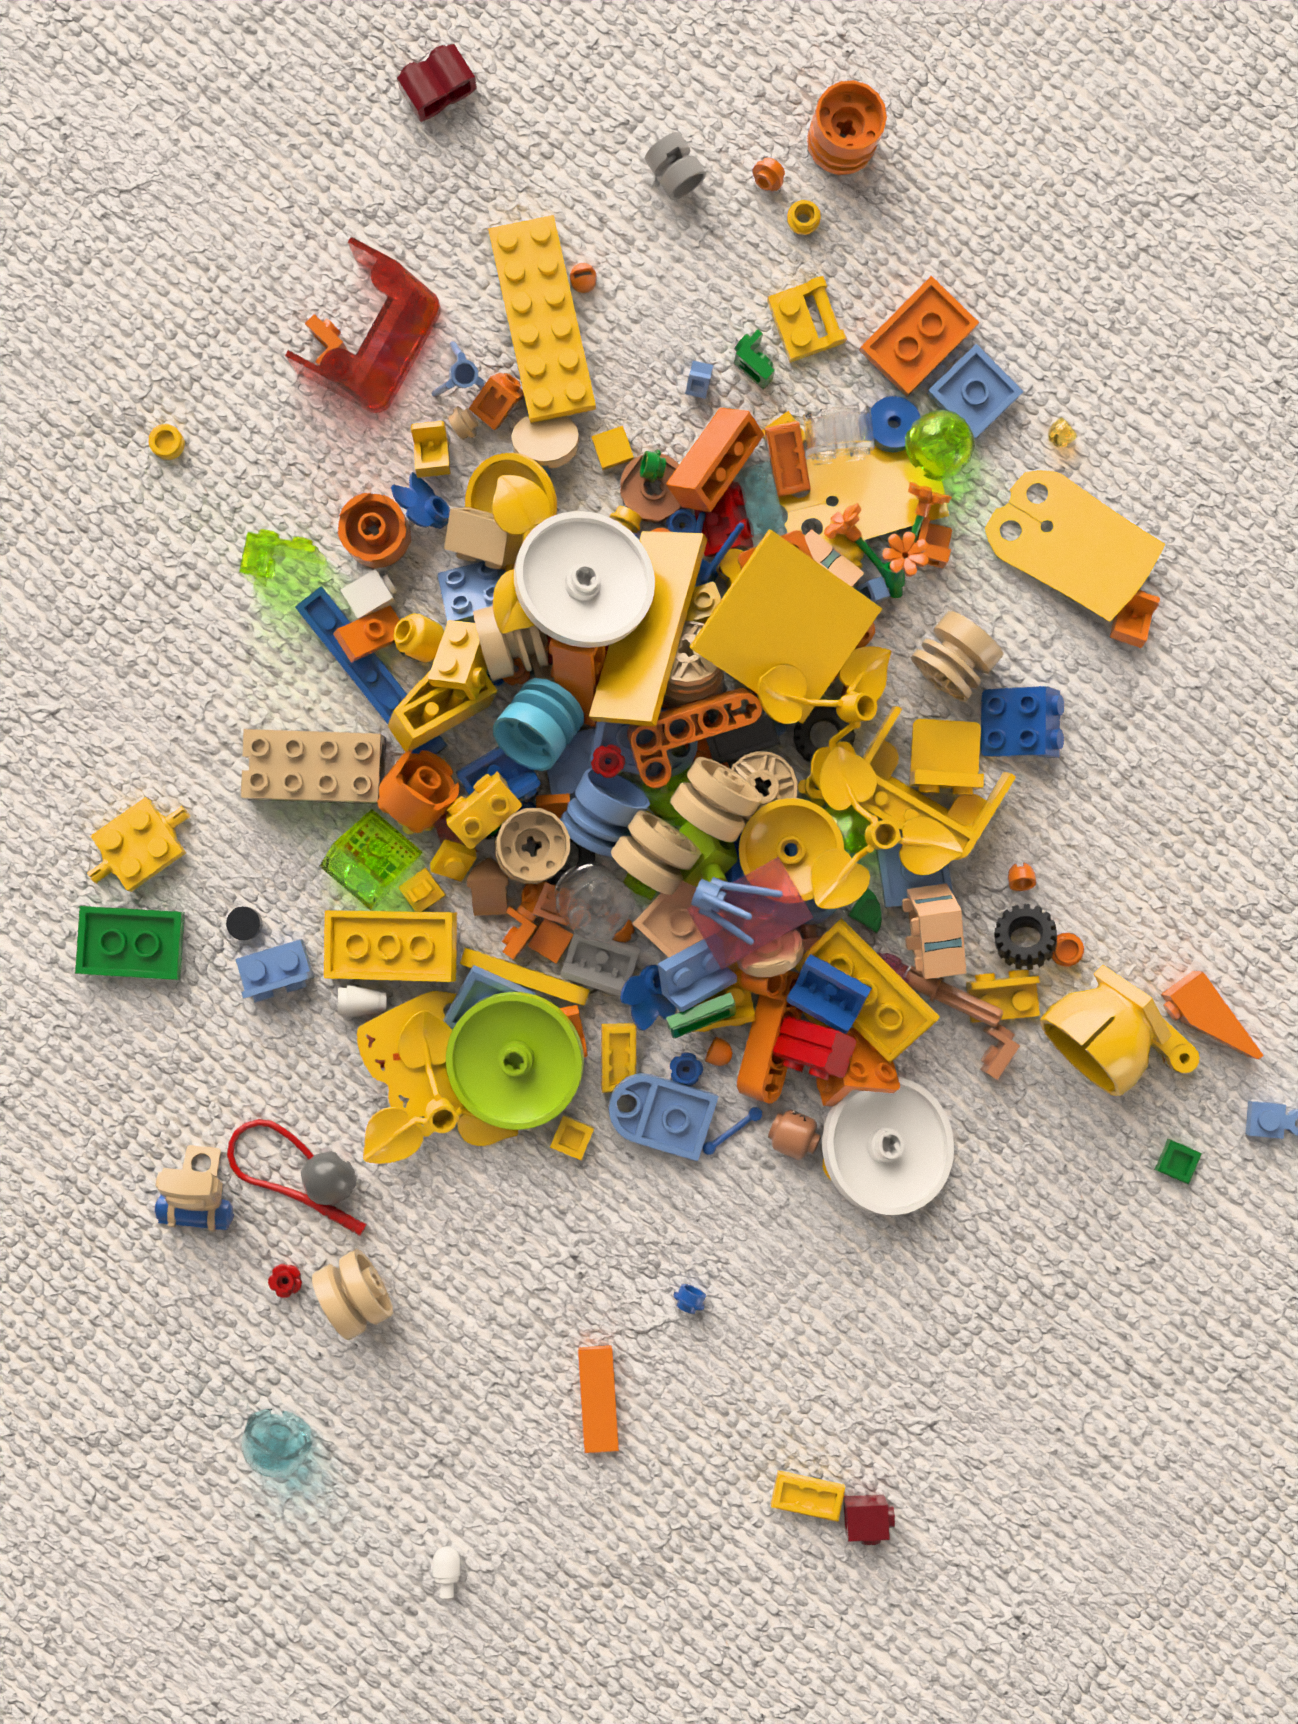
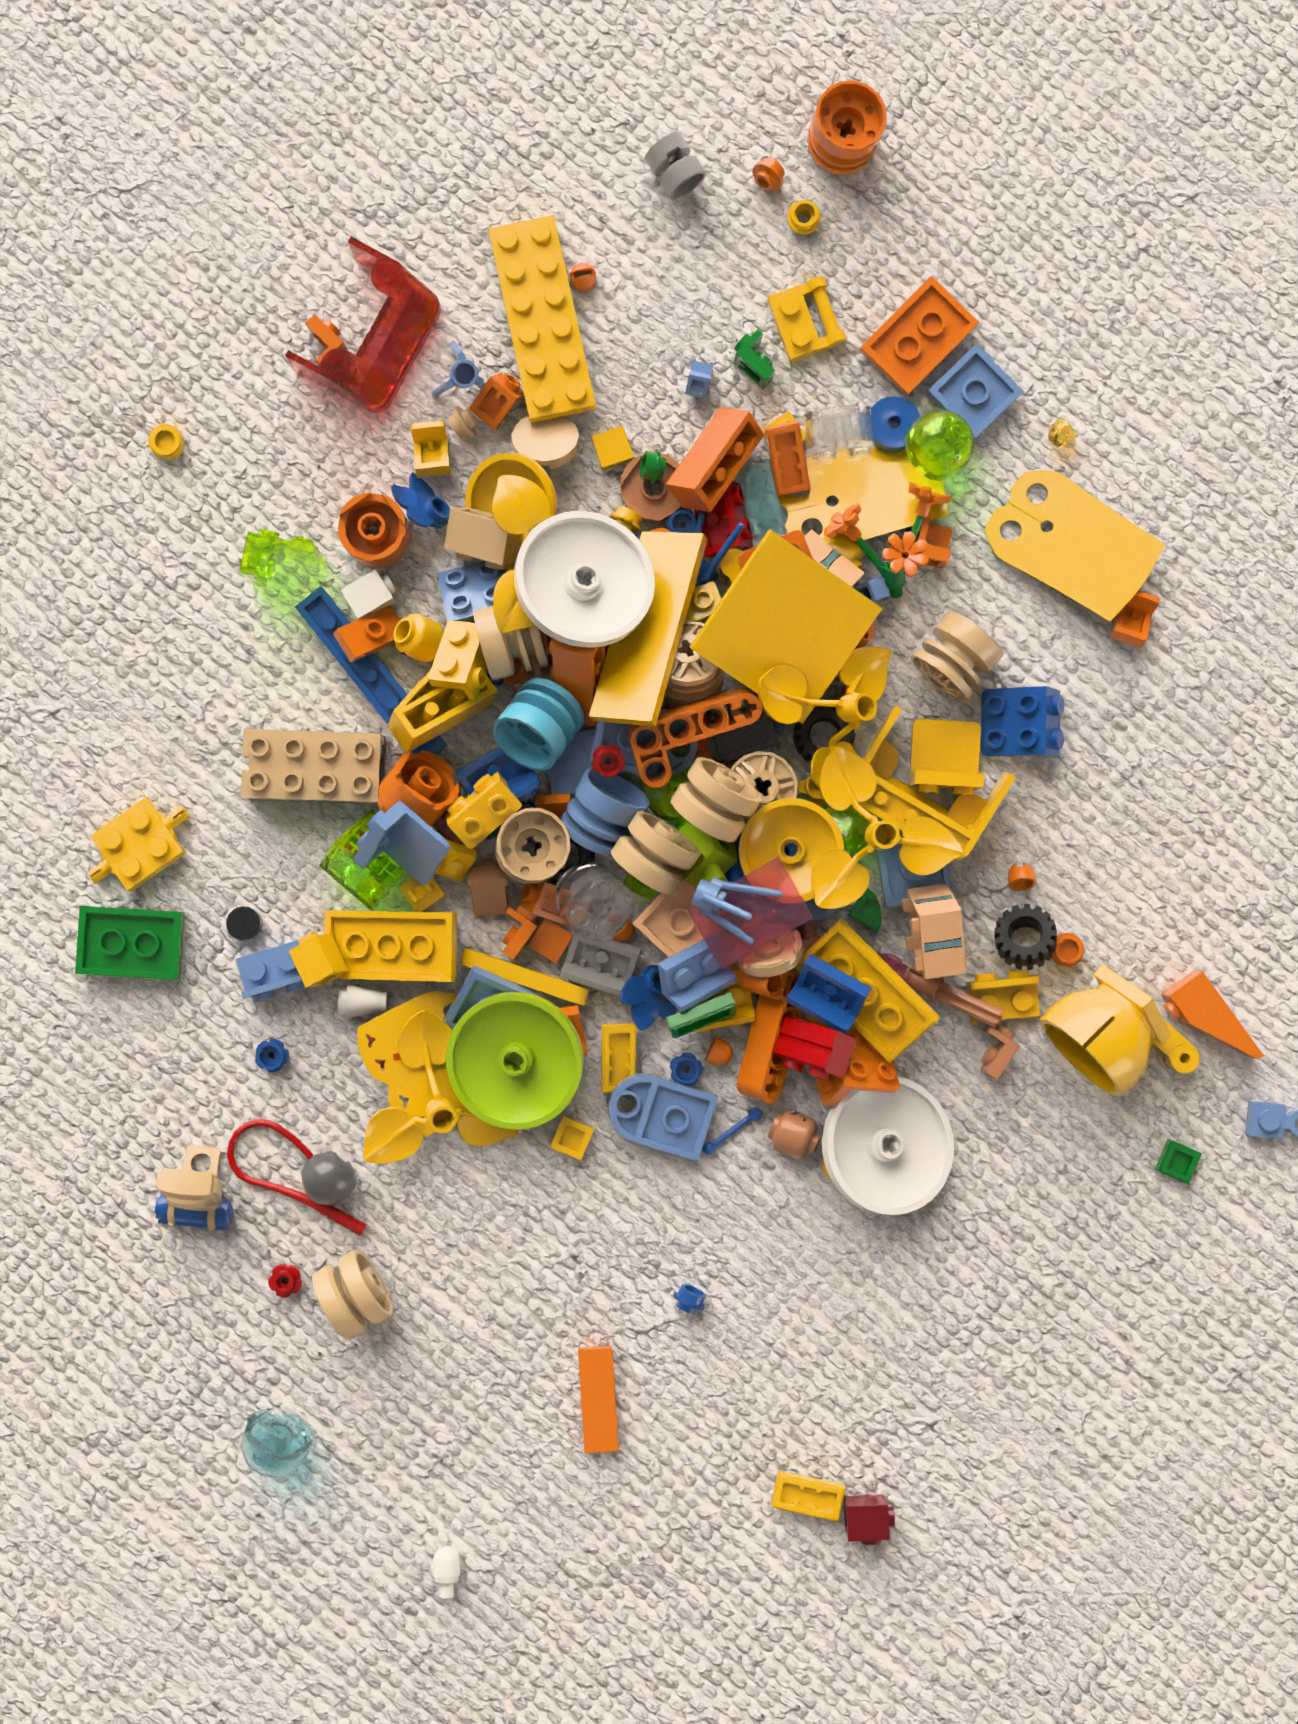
(262, 1055): none -> blue plate
(318, 959): none -> yellow brick
(405, 840): none -> medium blue bracket
(436, 81): dark red brick -> none

